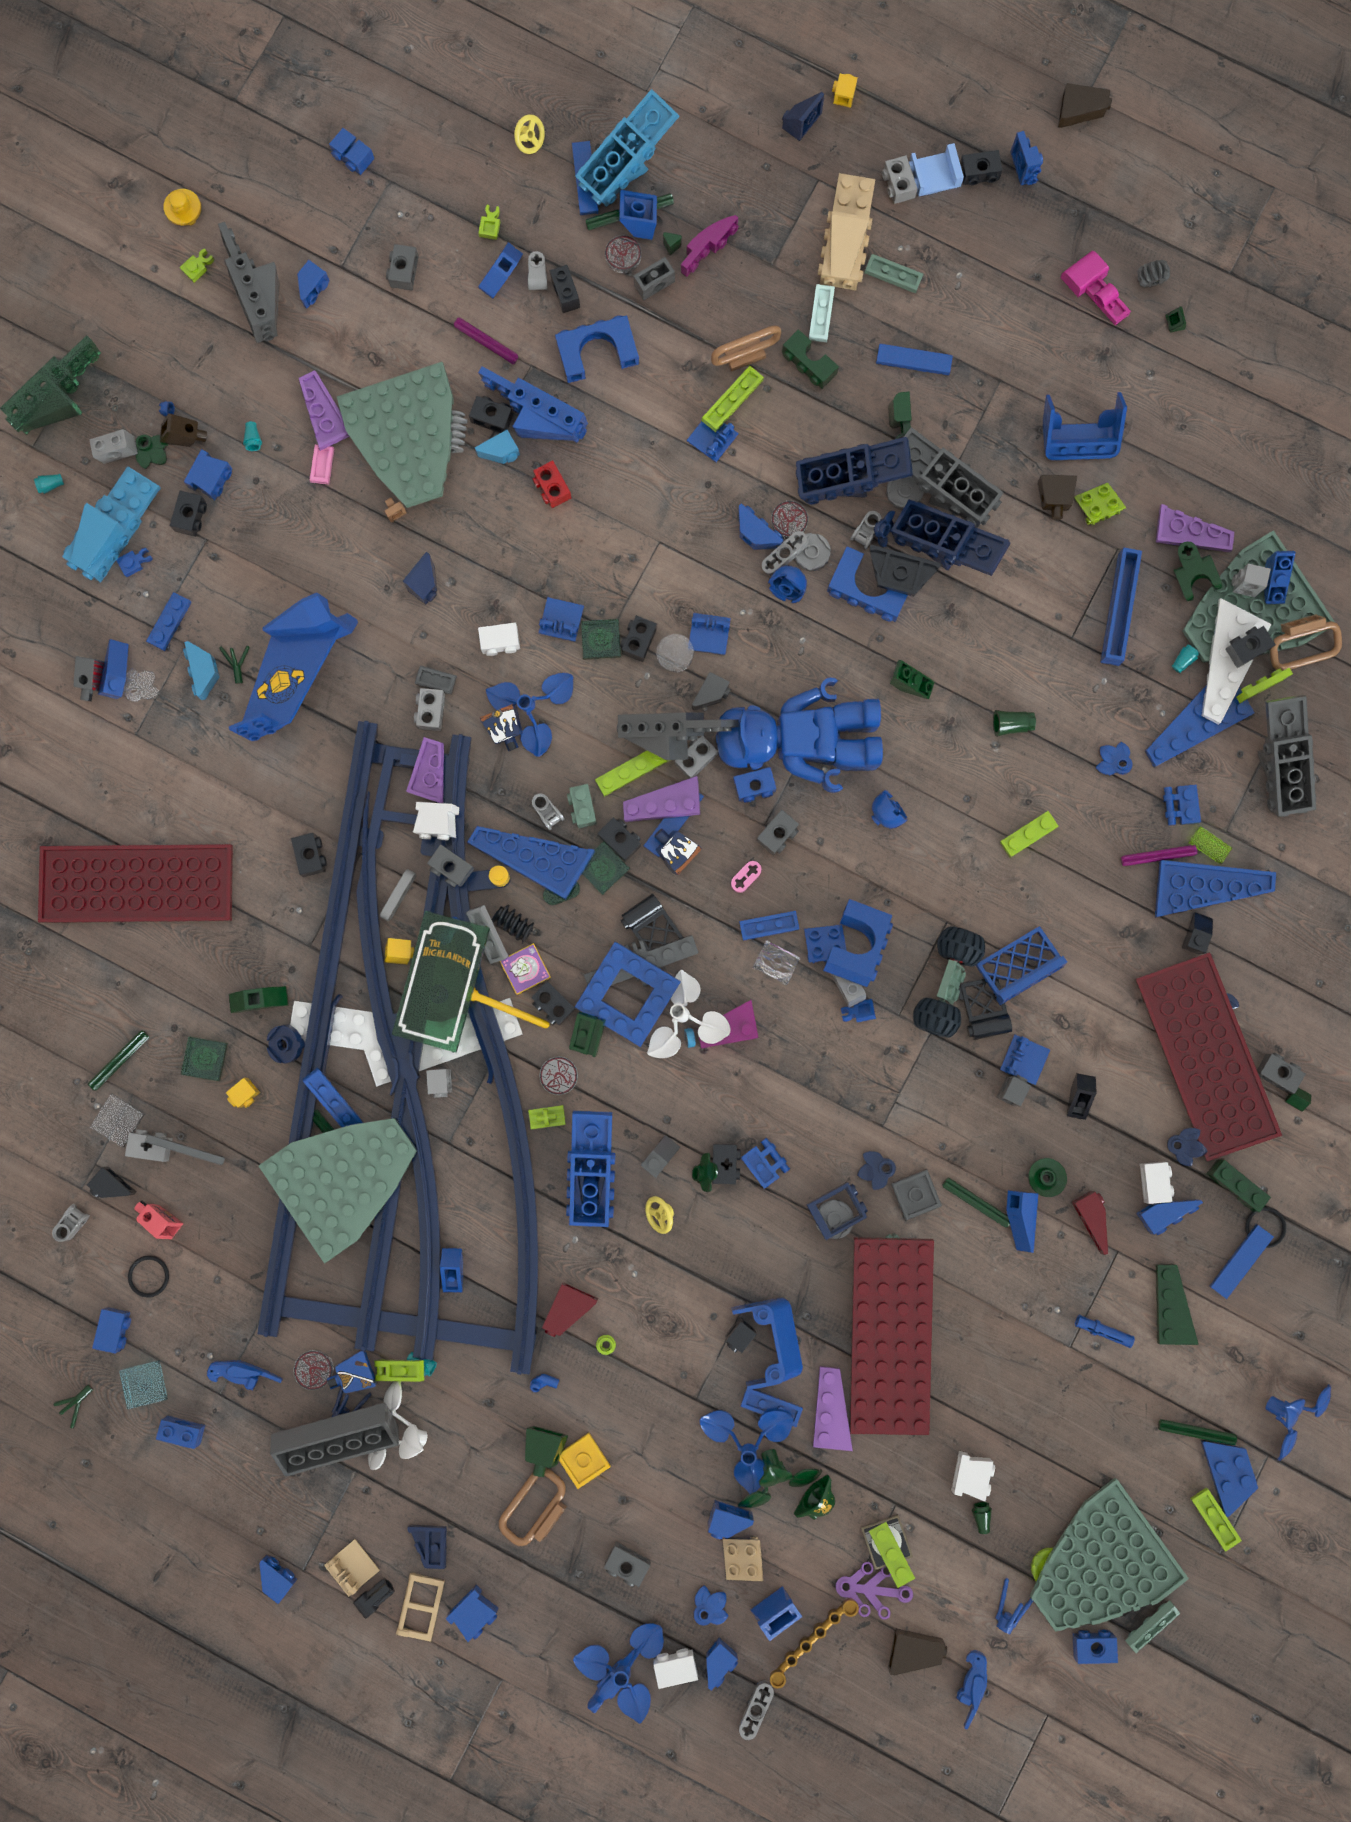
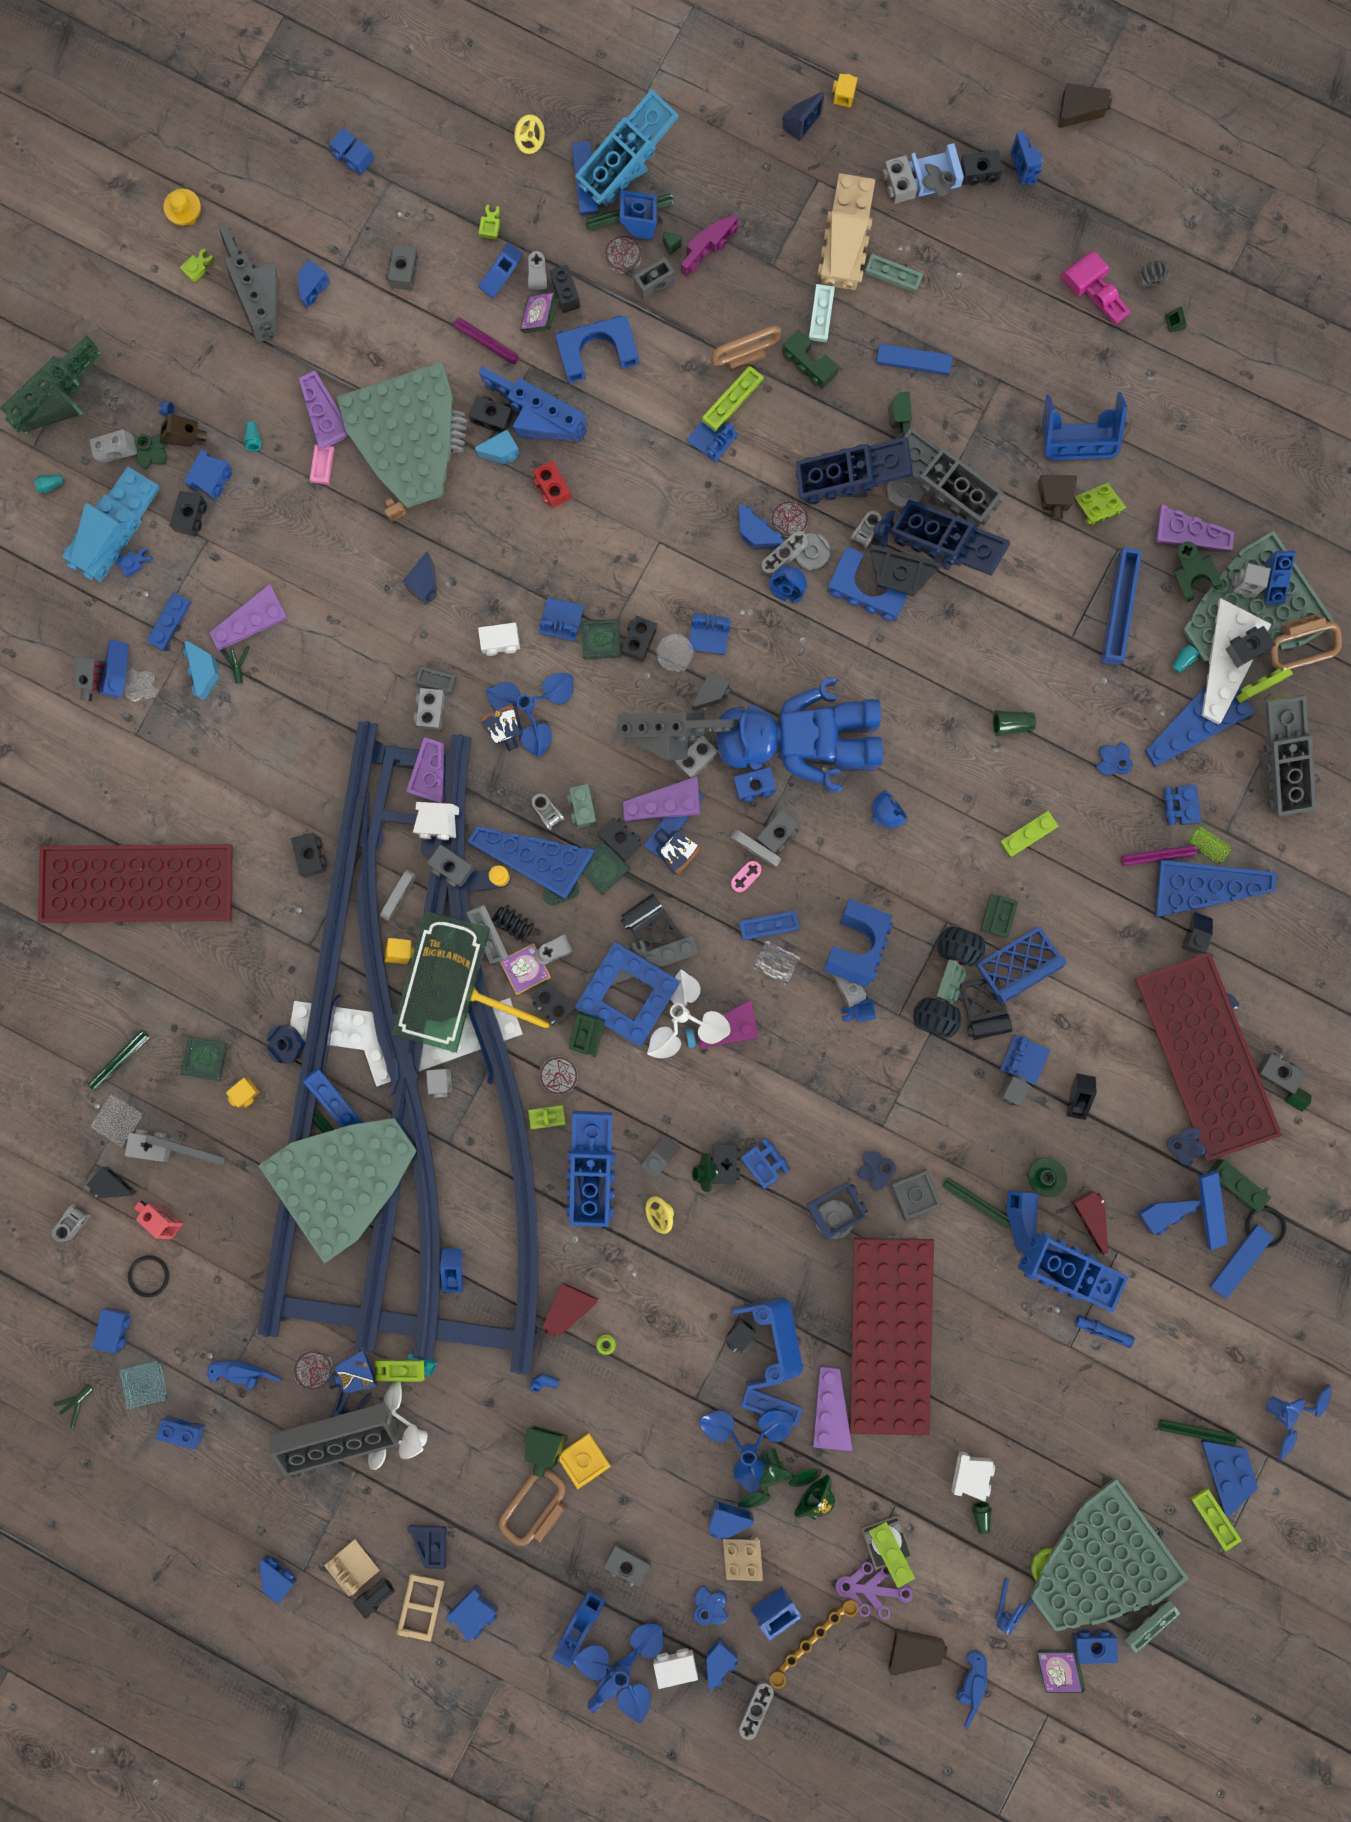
(250, 619): none -> medium lavender wing
(258, 999): dark green slope -> none
(292, 660): blue piece -> none
(539, 312): none -> tile
(555, 949): none -> light grey piece
(577, 1628): none -> blue arch
(628, 772): lime plate -> none
(755, 848): none -> light grey beam
(821, 940): blue hinge -> none
(911, 680): dark green slope -> none
(938, 180): none -> dark grey plate
(999, 915): none -> dark green plate
(1061, 1671): none -> tile
(1071, 1271): none -> blue wedge
(1156, 1182): white brick -> none
(1173, 1312): dark green wing -> none
(1212, 1210): none -> blue tile

